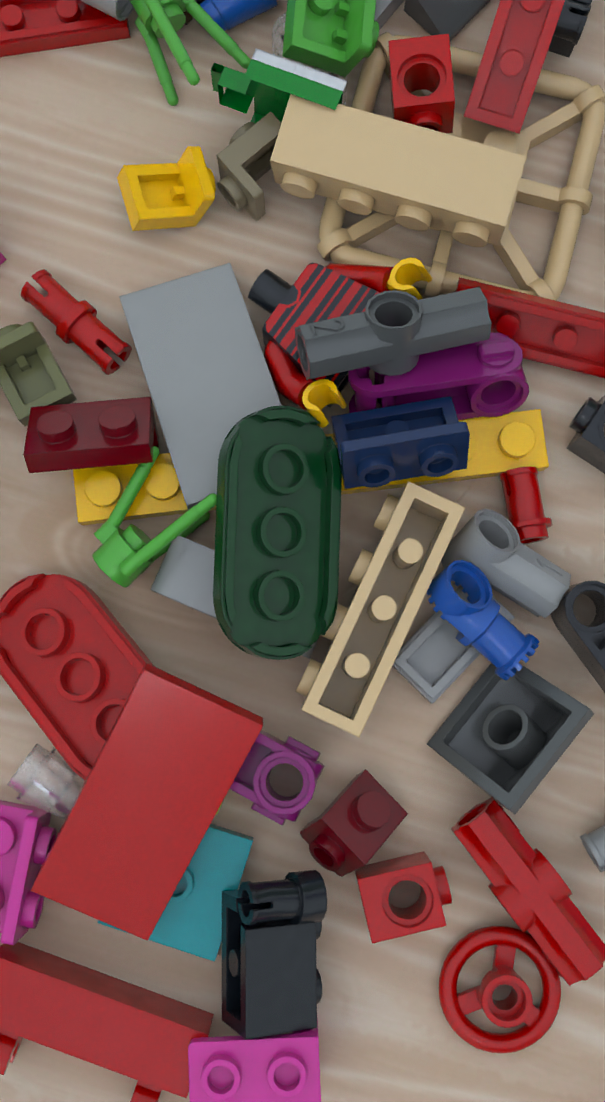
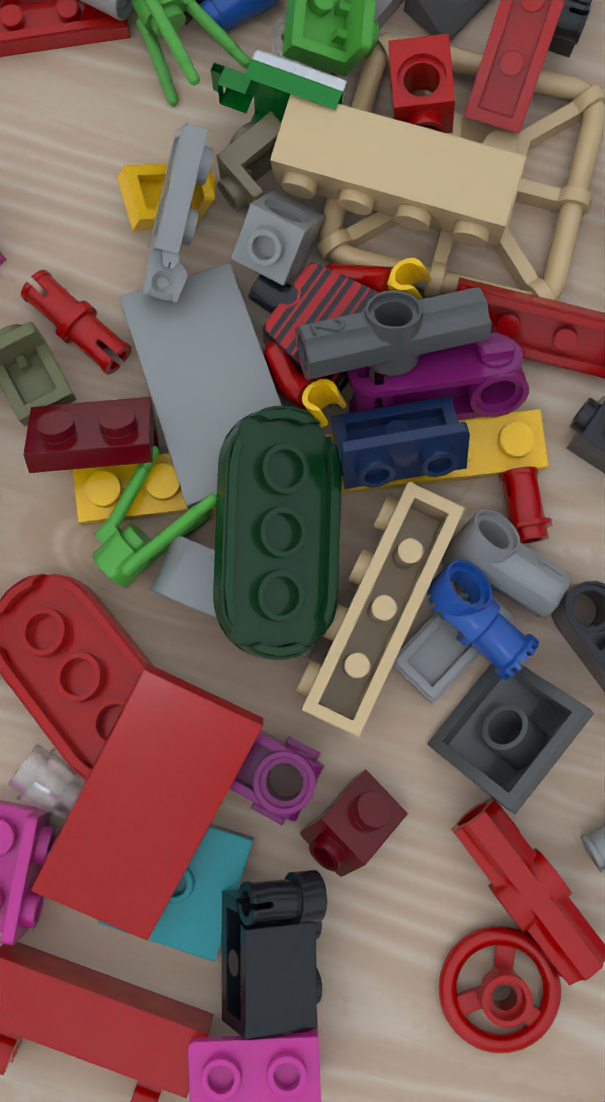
(175, 219): none -> light grey hinge
(277, 236): none -> light grey brick
(389, 921): red brick -> none

